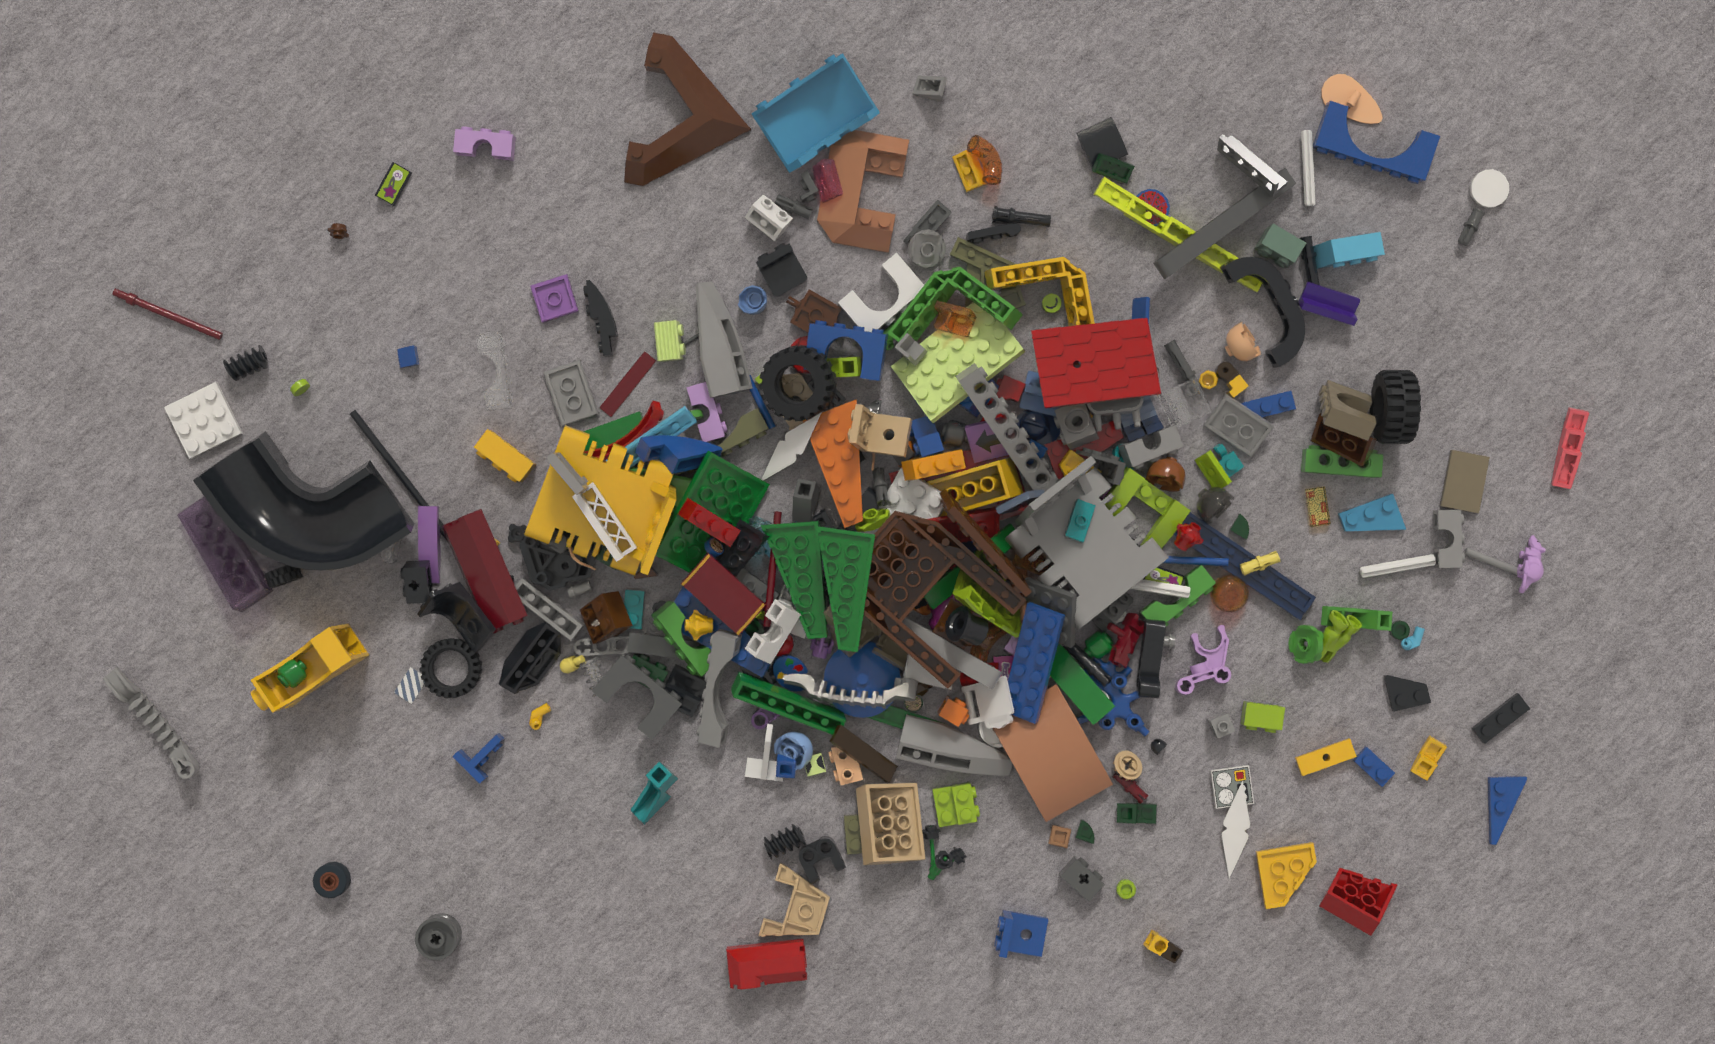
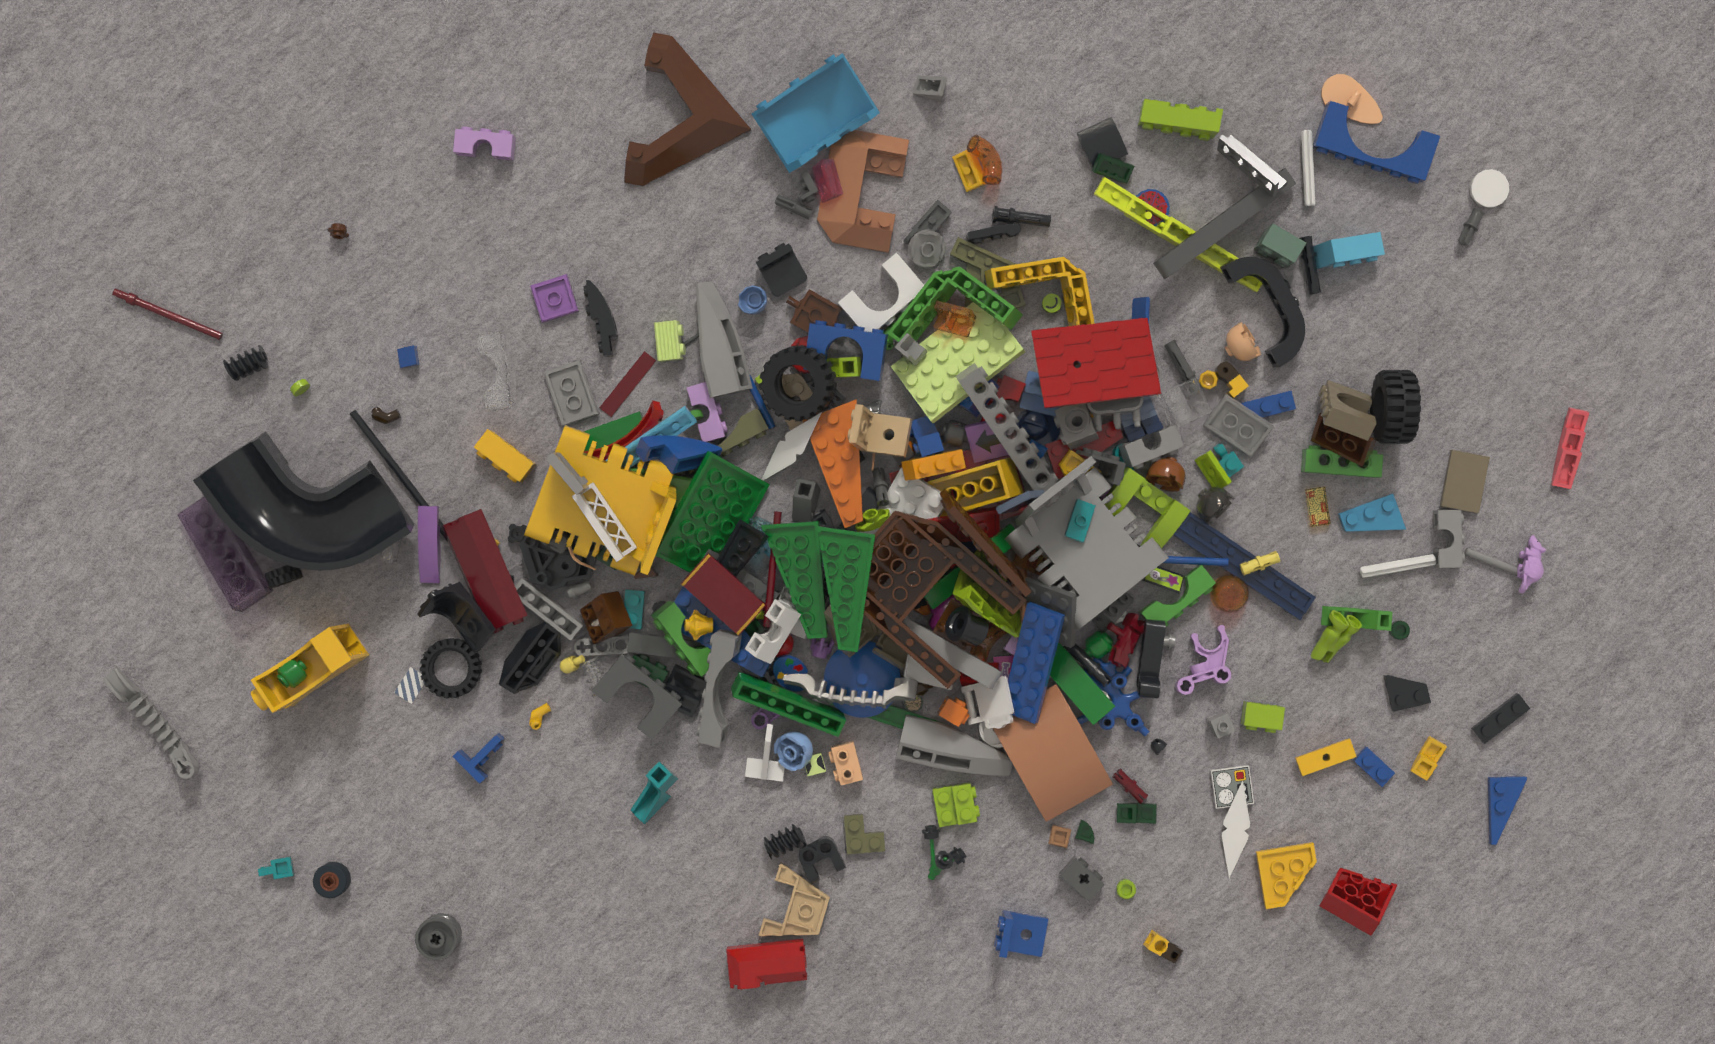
(203, 420): white plate -> none
(279, 868): none -> teal plate
(385, 418): none -> dark brown arm
(393, 184): slope -> none
(416, 581): black brick -> none
(709, 522): red arch -> none
(714, 547): tile -> none
(768, 217): white brick -> none
(785, 767): blue slope -> none
(863, 753): dark brown tile -> none
(890, 823): tan slope -> none
(1135, 765): tan gear -> none
(1162, 588): white axle -> none
(1180, 119): none -> lime wedge
(1188, 536): red rock -> none
(1240, 527): dark green tile -> none
(1314, 649): bright green plate -> none
(1329, 303): dark purple panel -> none
(1413, 641): medium azure arm -> none

